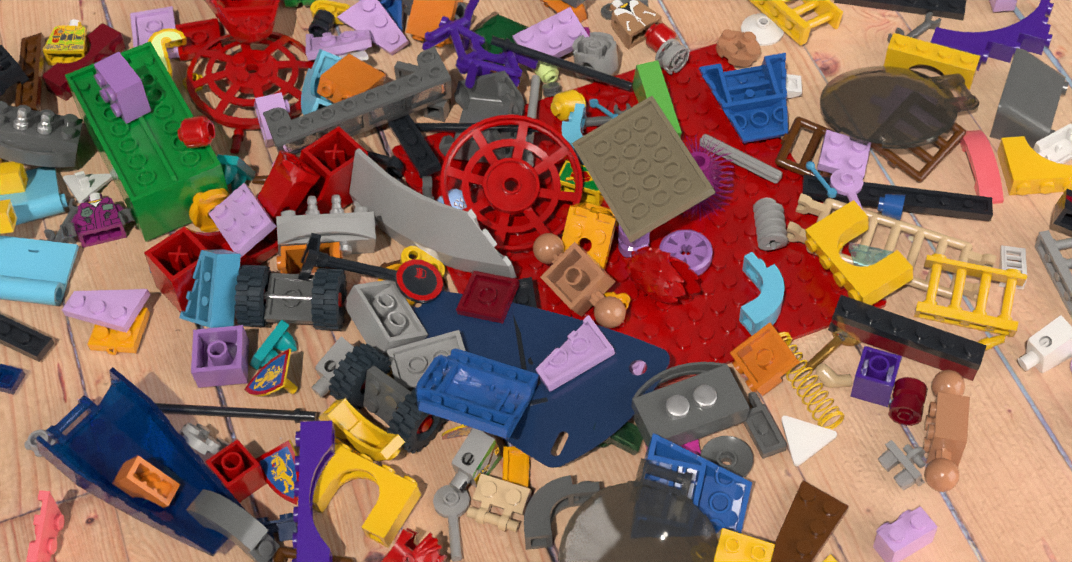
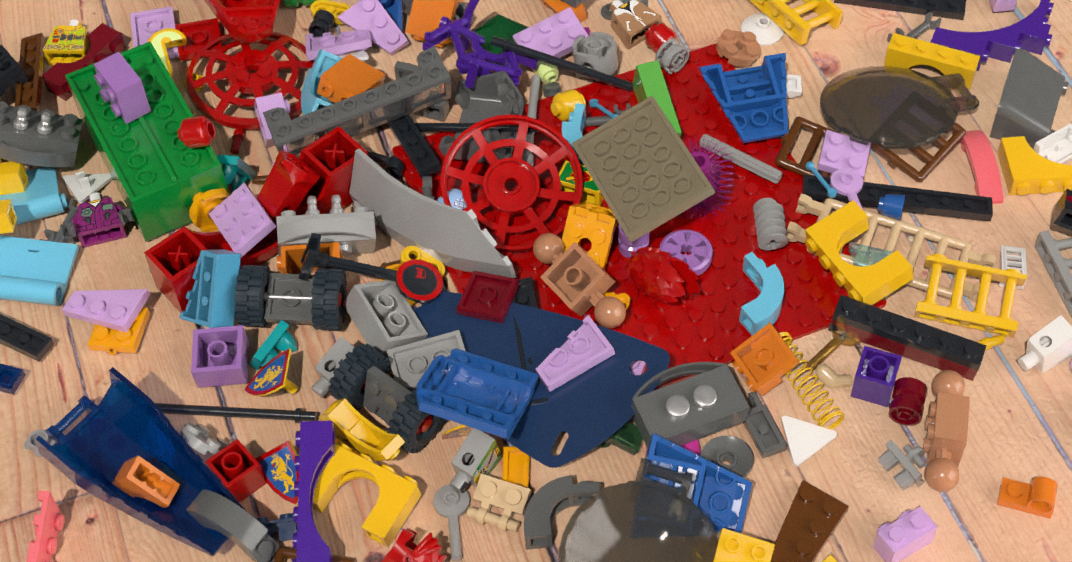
(1032, 498): none -> orange plate

